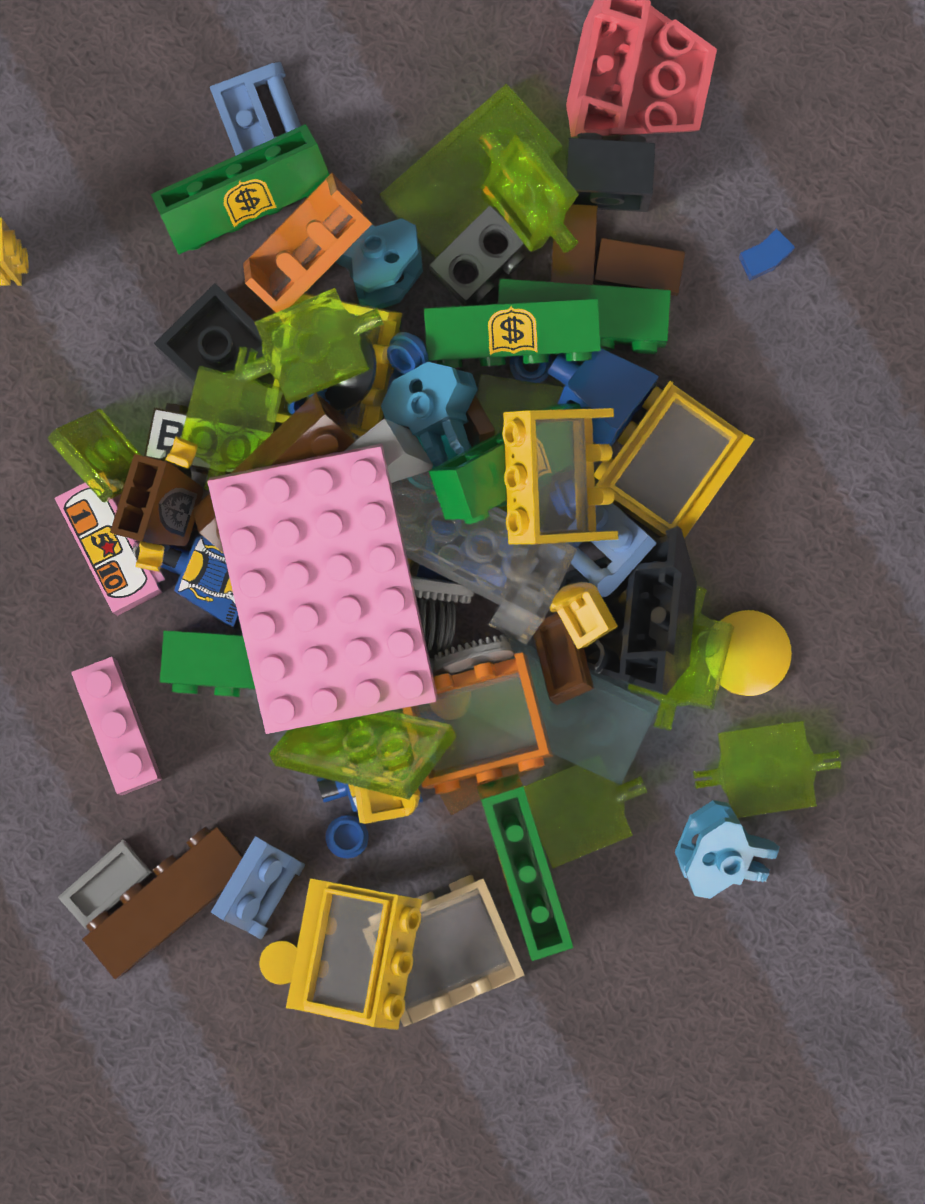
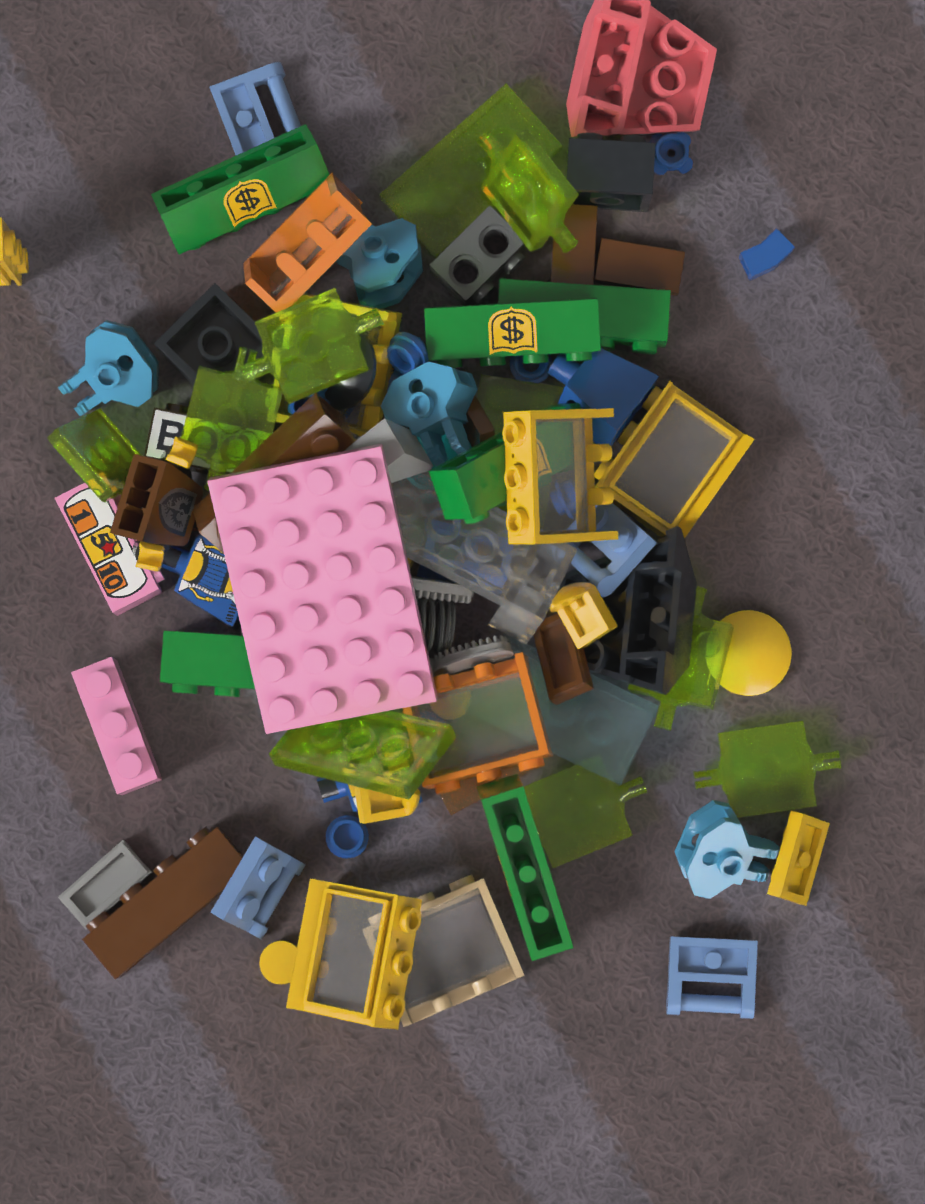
(110, 370): none -> dark azure hinge
(680, 145): none -> blue plate
(712, 962): none -> medium blue plate
(798, 858): none -> yellow plate

